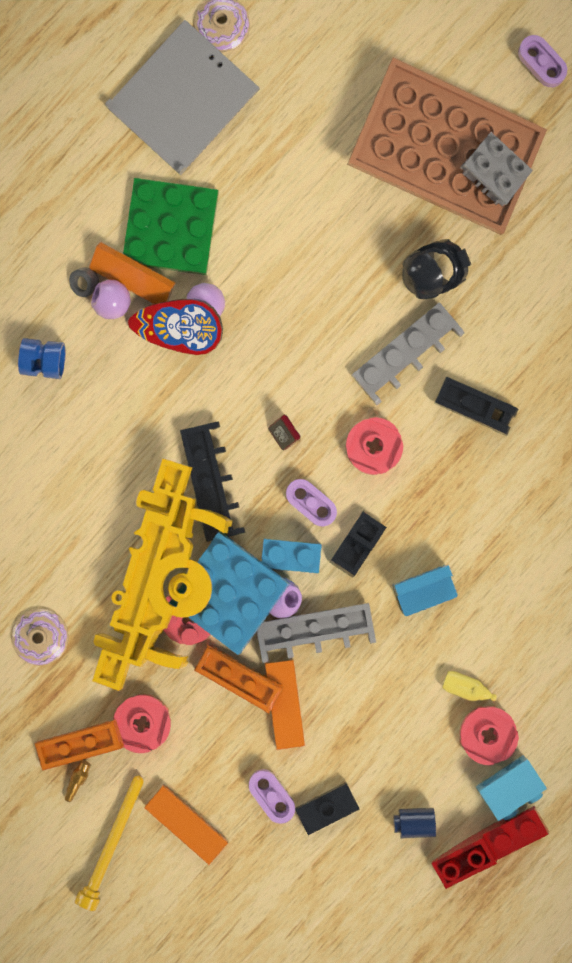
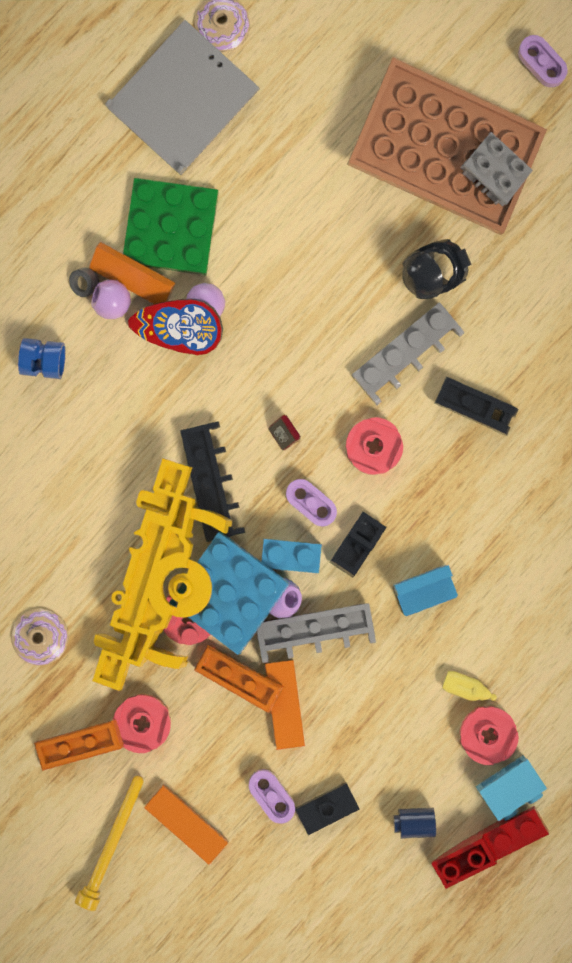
(77, 779): pearl gold piece -> none

